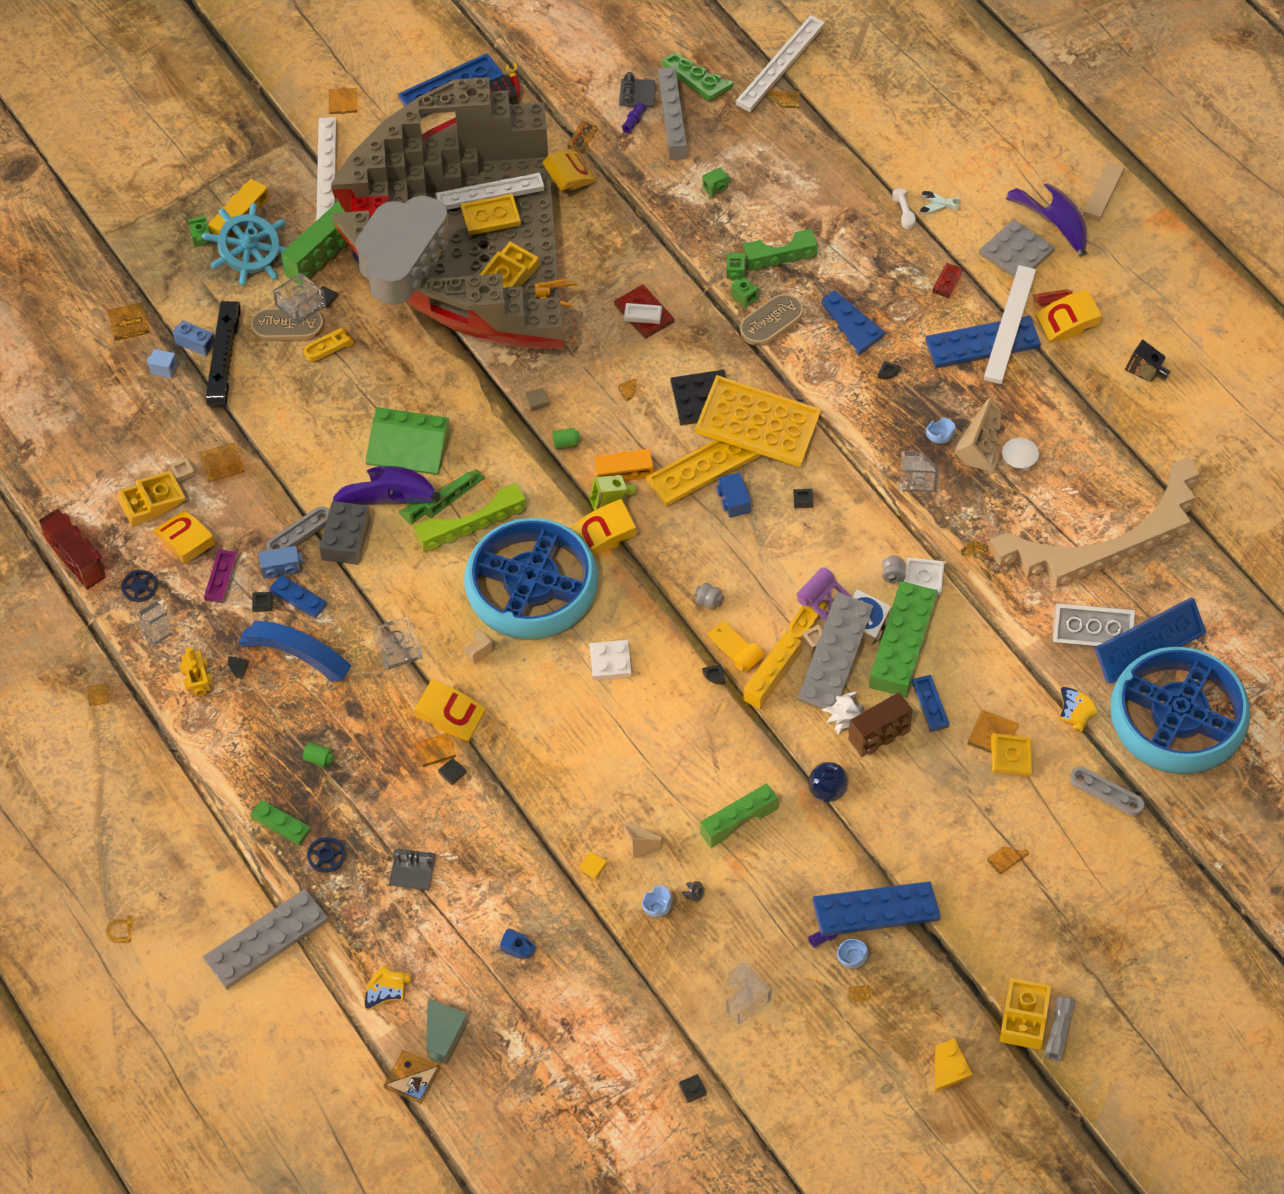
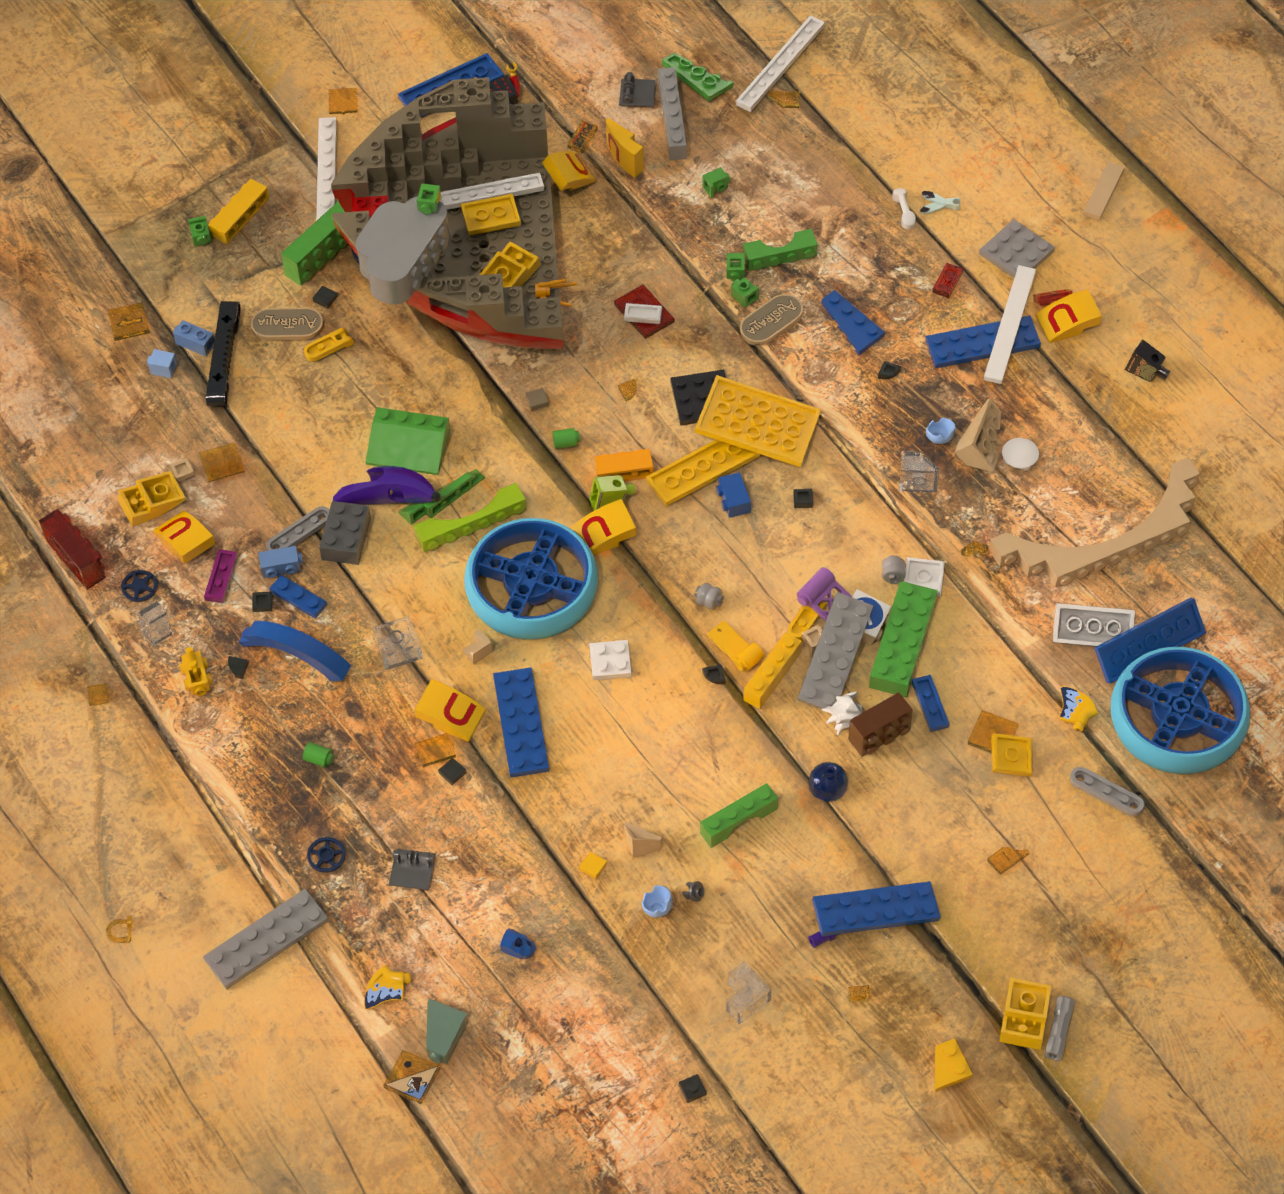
(247, 243): medium azure piece -> none
(280, 822): bright green plate -> none
(299, 298): clear brick -> none
(428, 202): none -> bright green brick
(520, 722): none -> blue plate
(624, 148): none -> yellow slope
(633, 117): dark purple pin -> none
(852, 953): light blue hair -> none
(1061, 212): dark purple piece -> none

